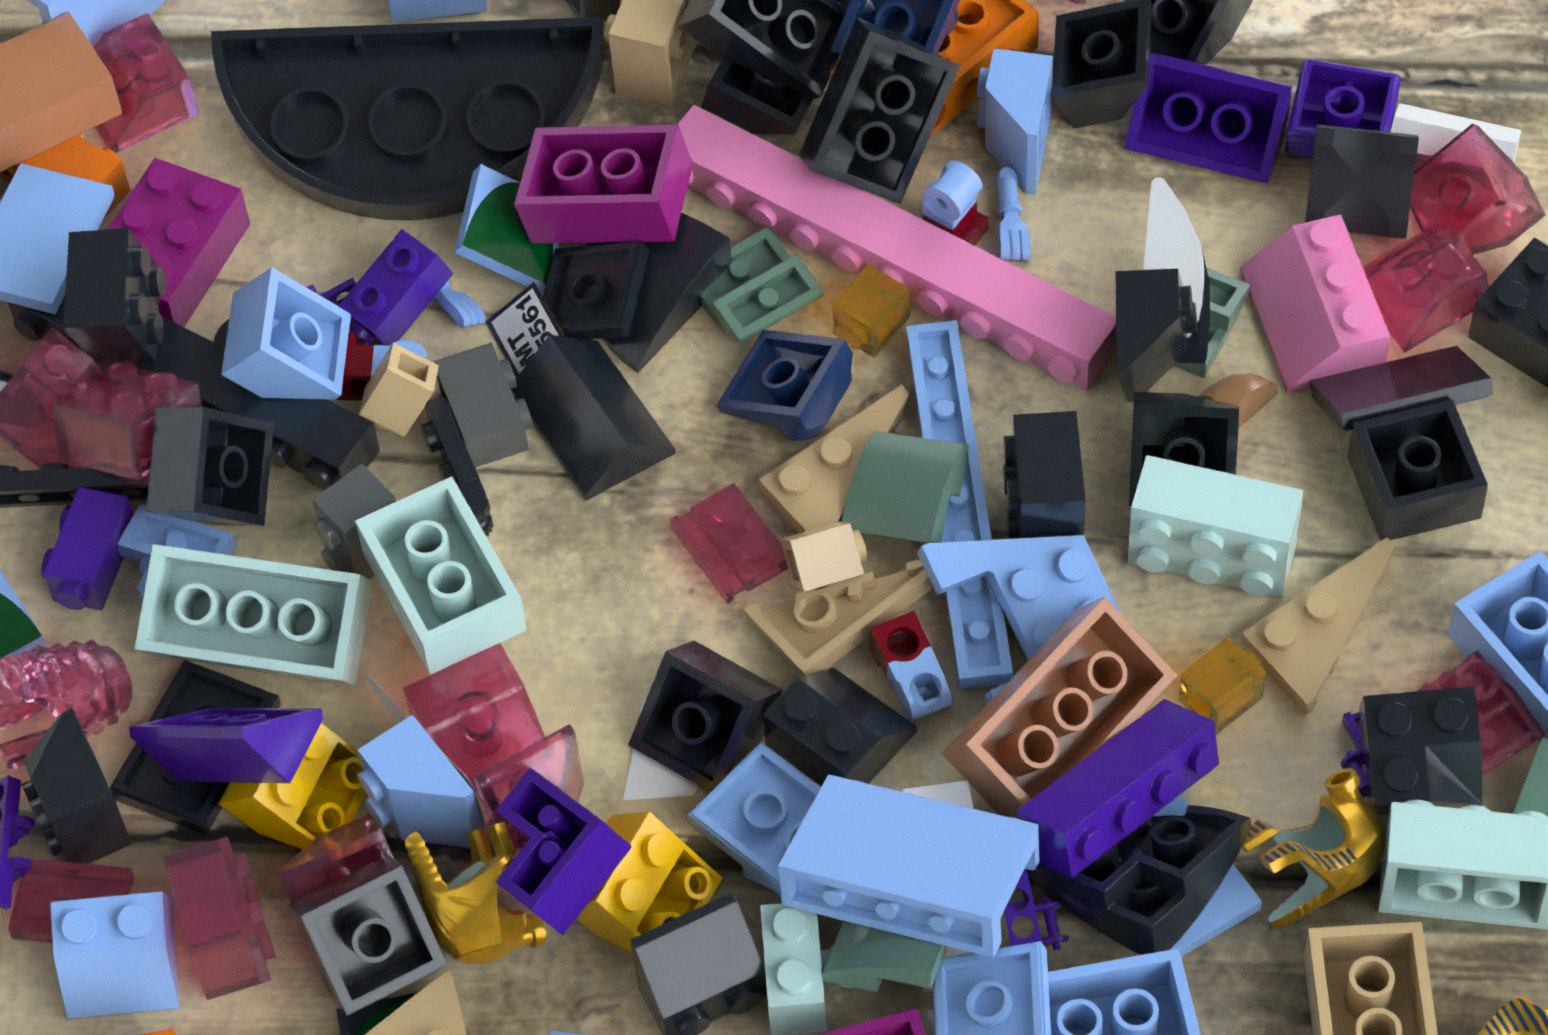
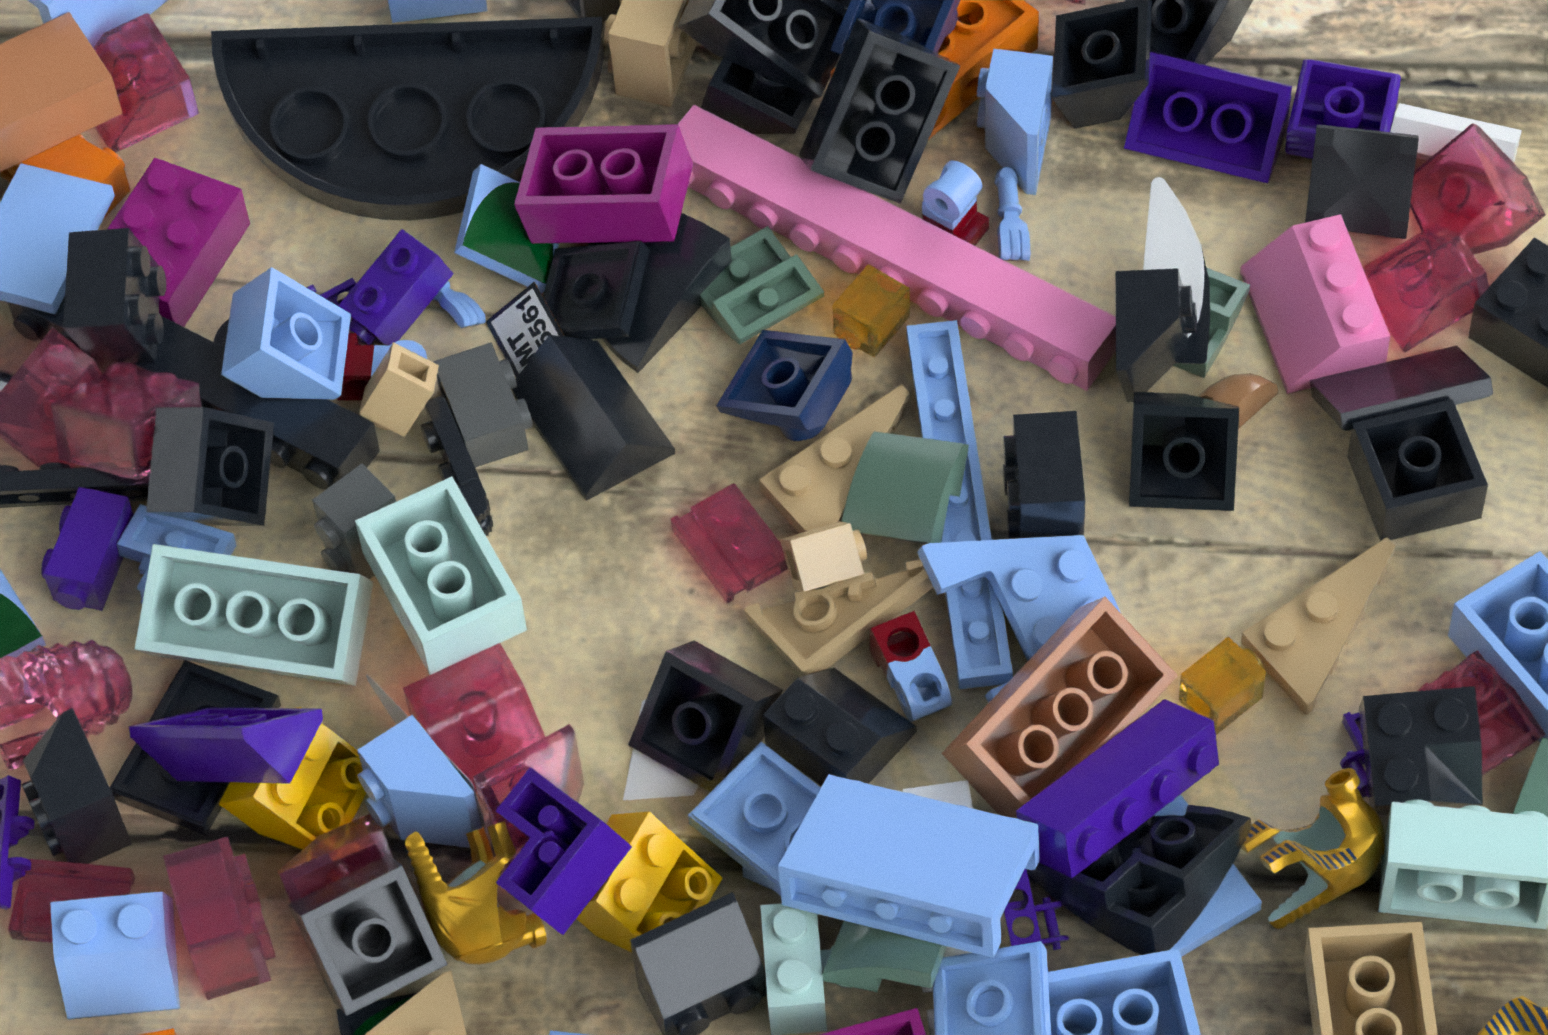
(1214, 527): light aqua brick -> none

